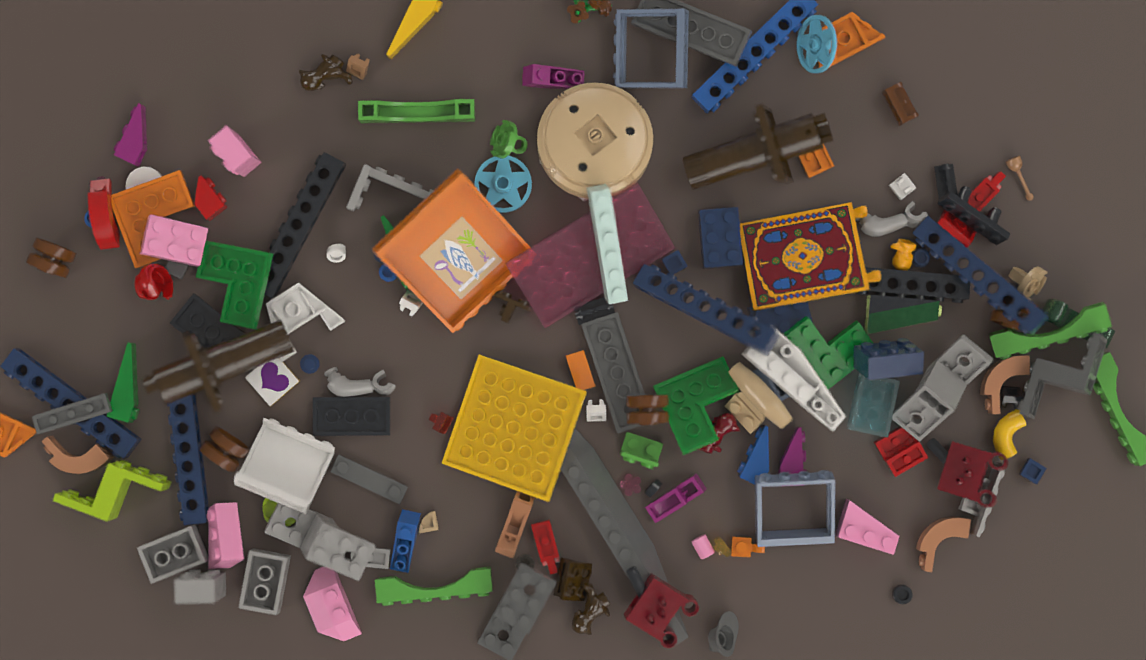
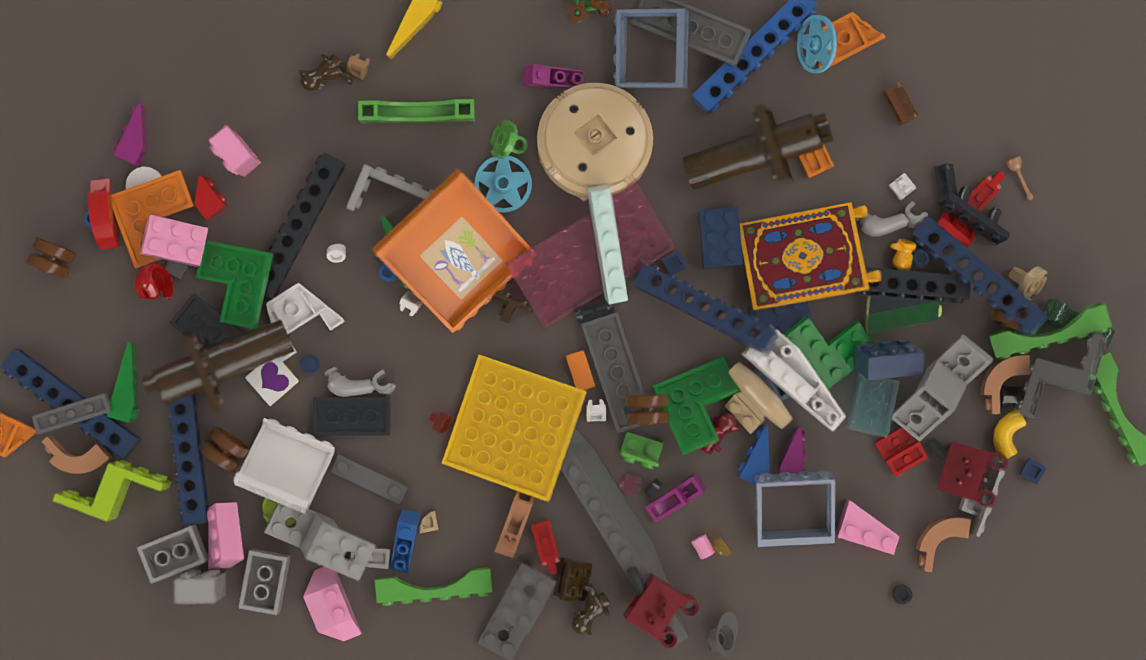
(743, 547): orange plate -> none

